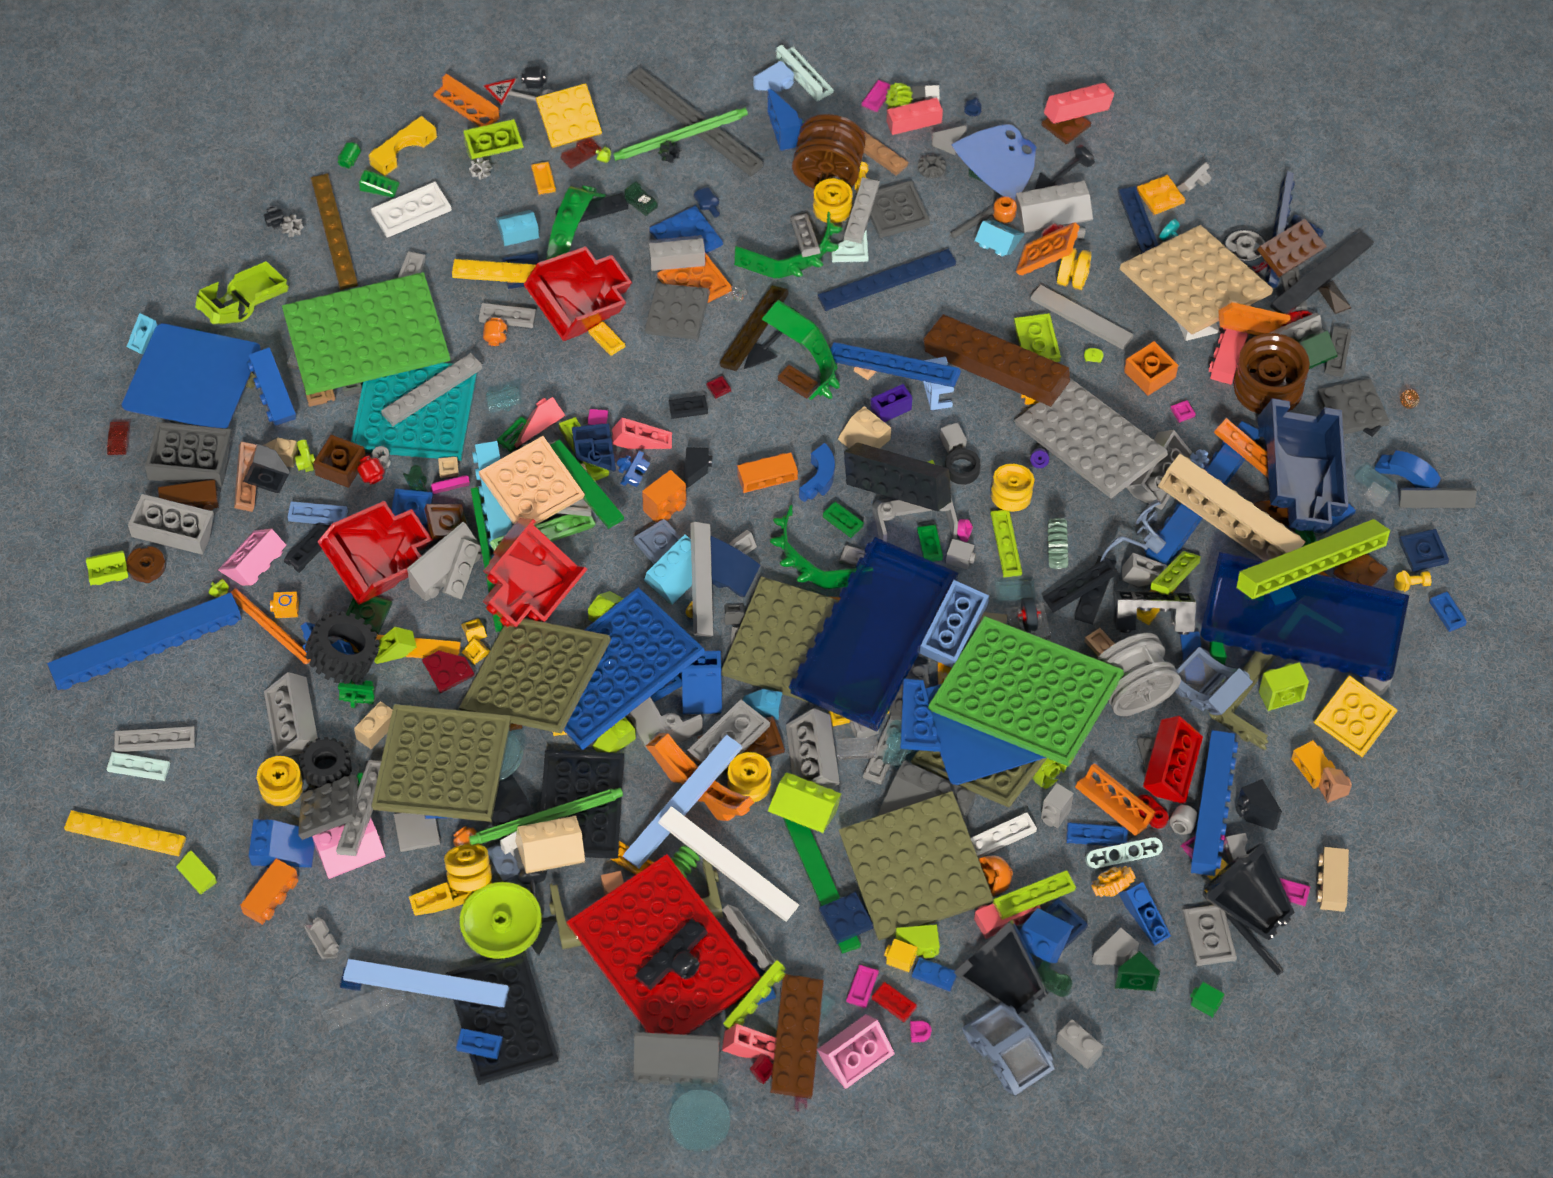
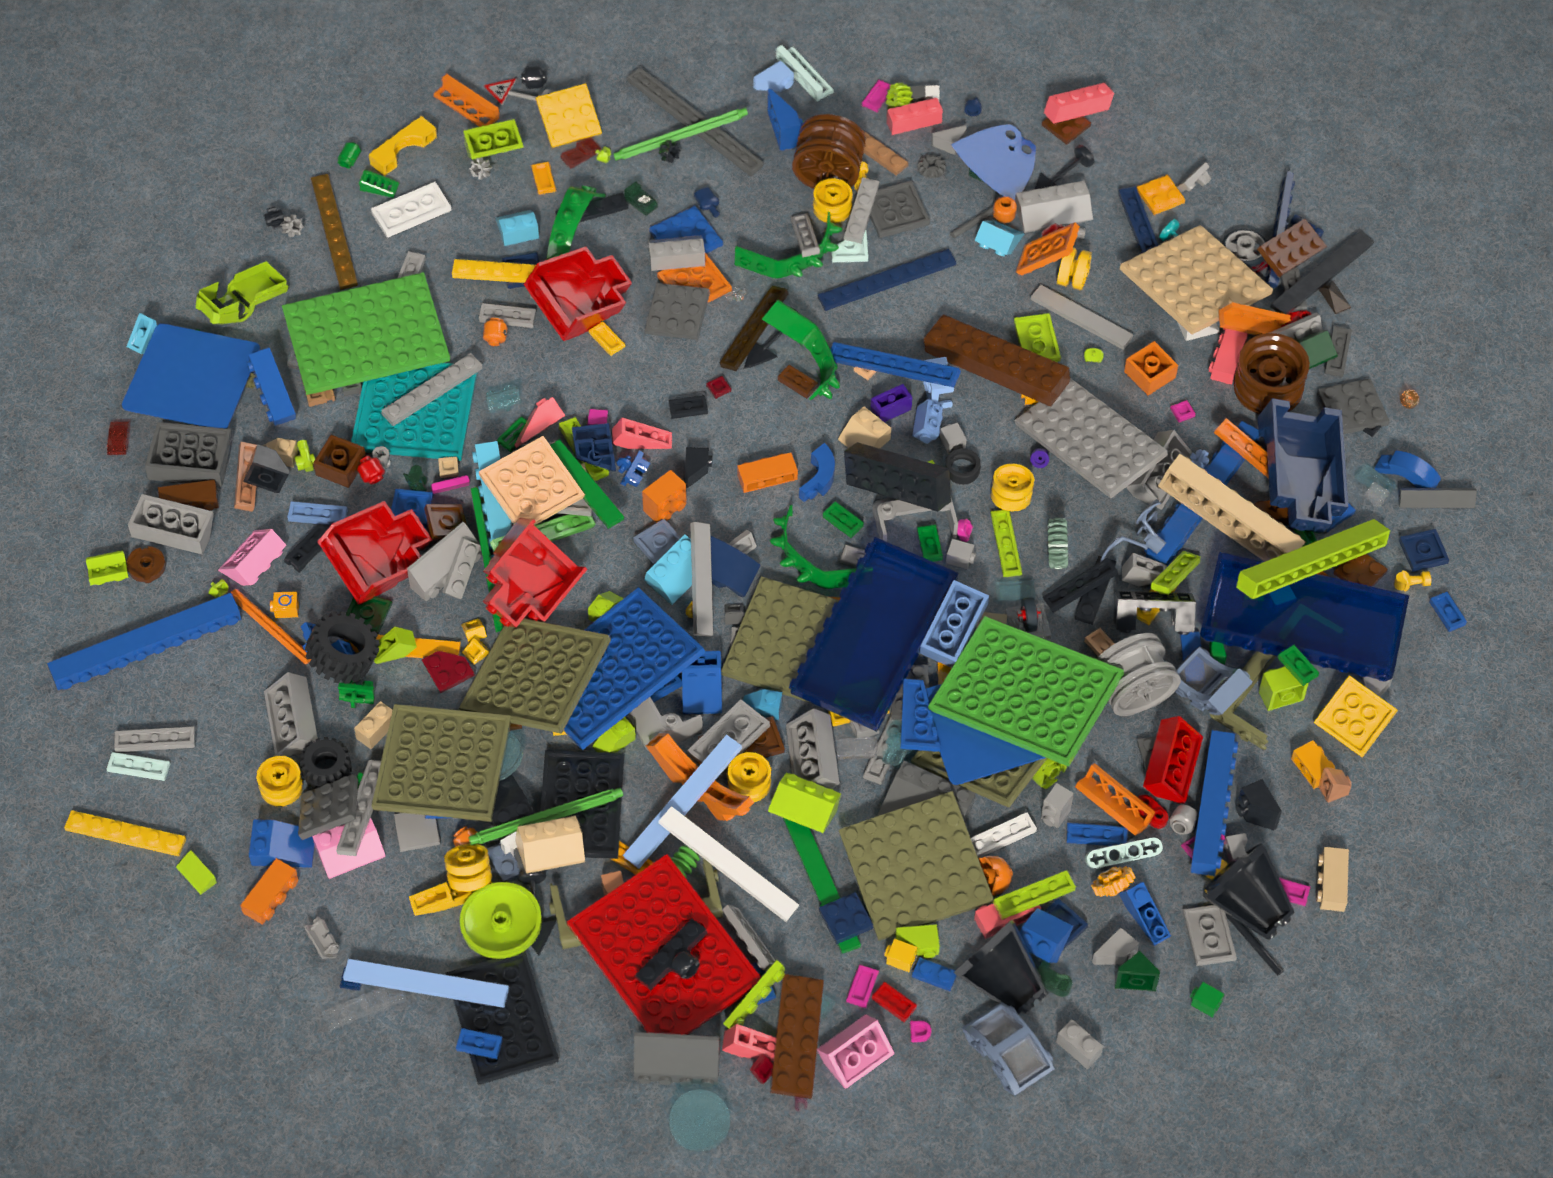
(927, 421): none -> medium blue brick
(1298, 665): none -> green plate

